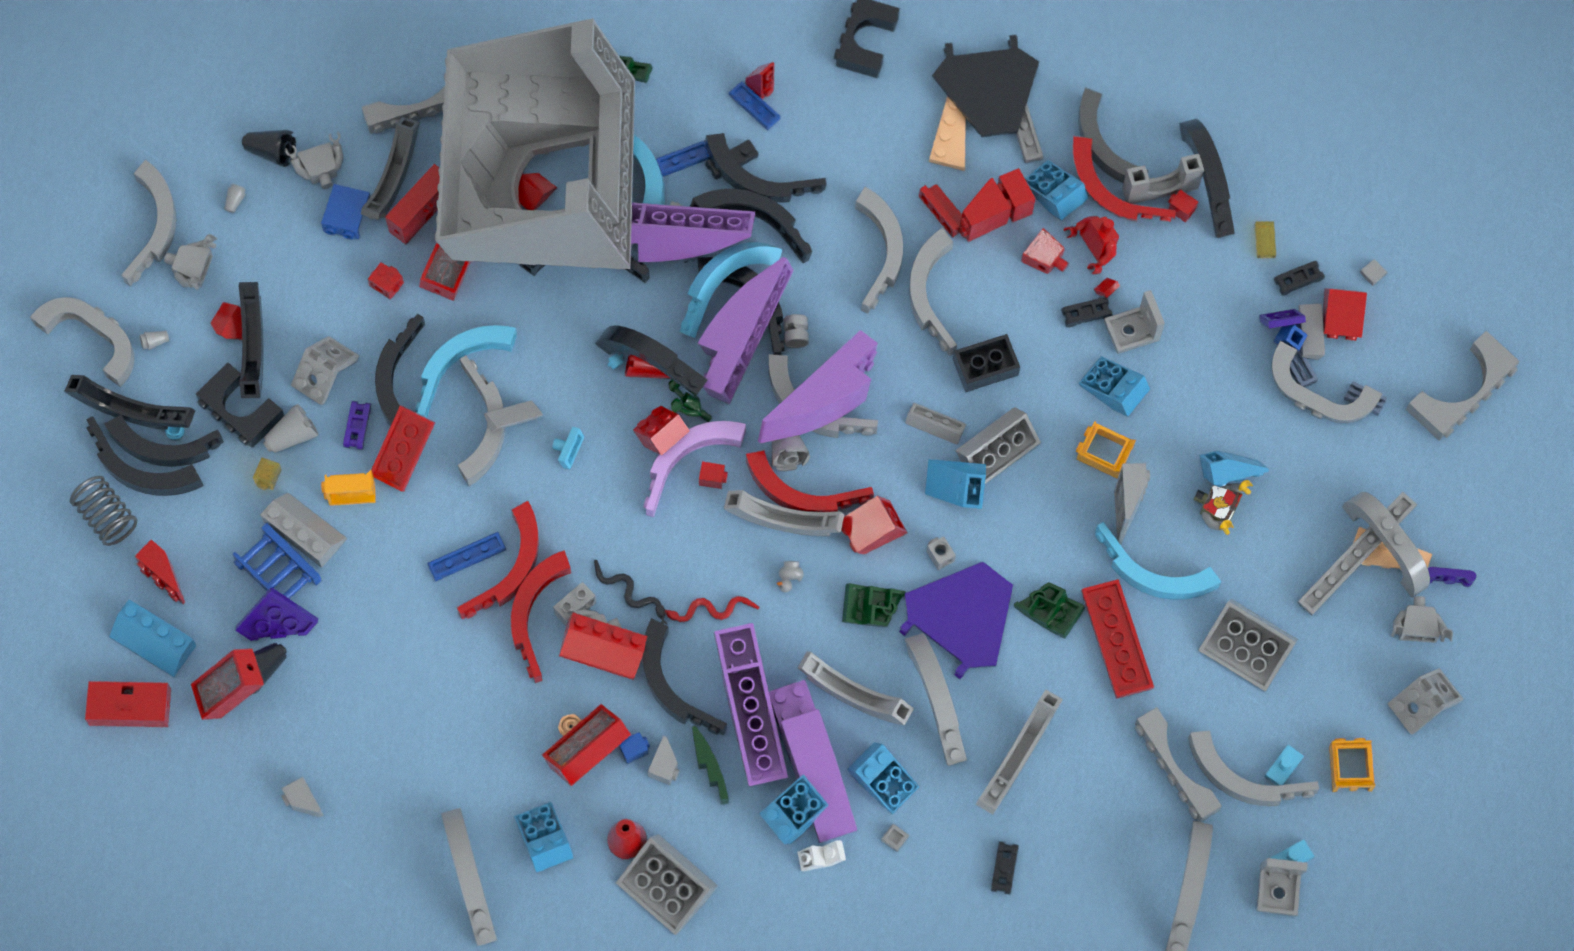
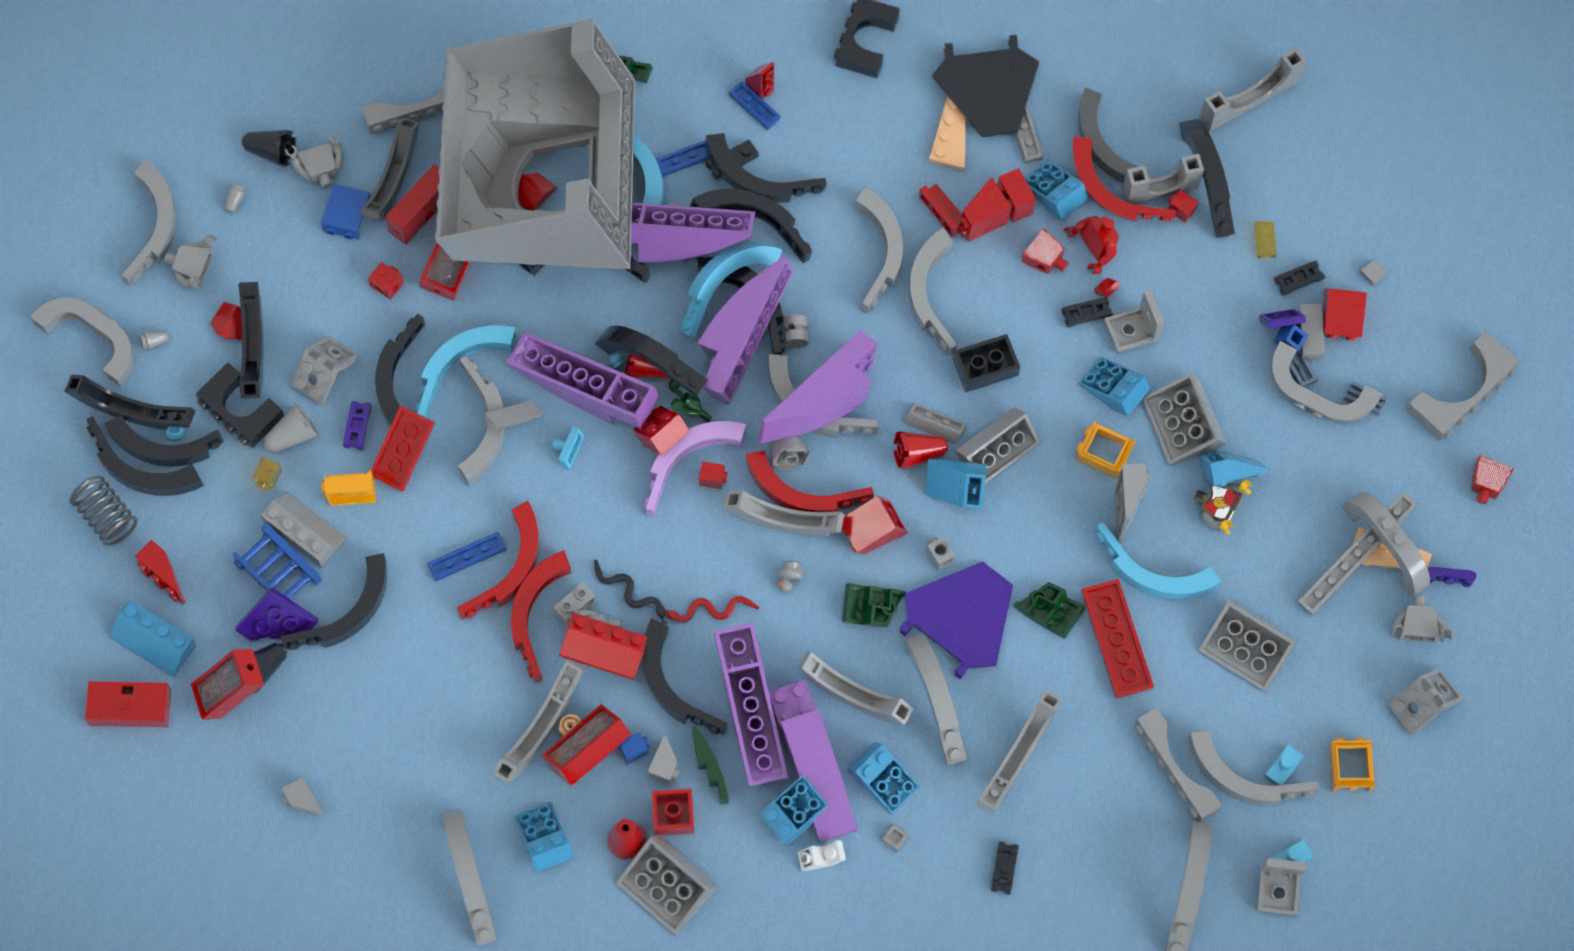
(355, 618): none -> black arch
(543, 724): none -> light grey arch
(583, 381): none -> medium lavender slope
(673, 812): none -> red brick
(917, 448): none -> red cone
(1184, 419): none -> light grey slope
(1220, 109): none -> light grey arch
(1489, 478): none -> torso

